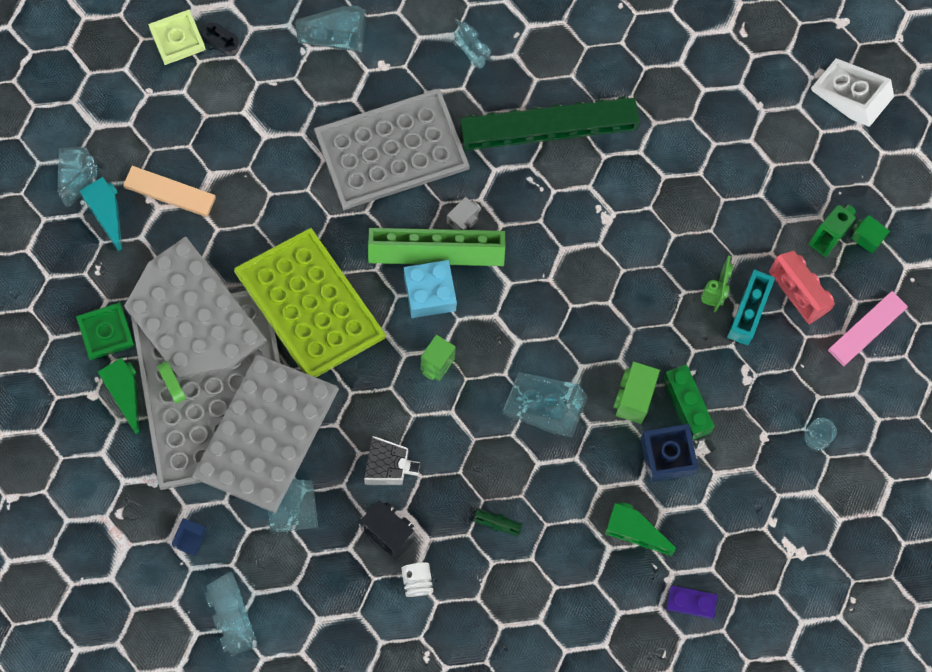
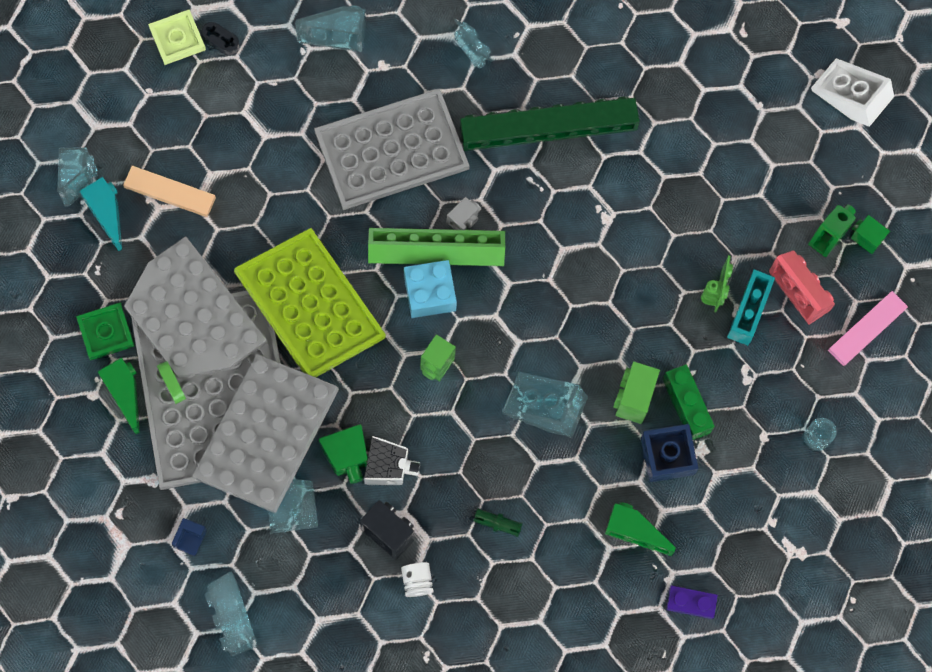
(346, 452): none -> green torso

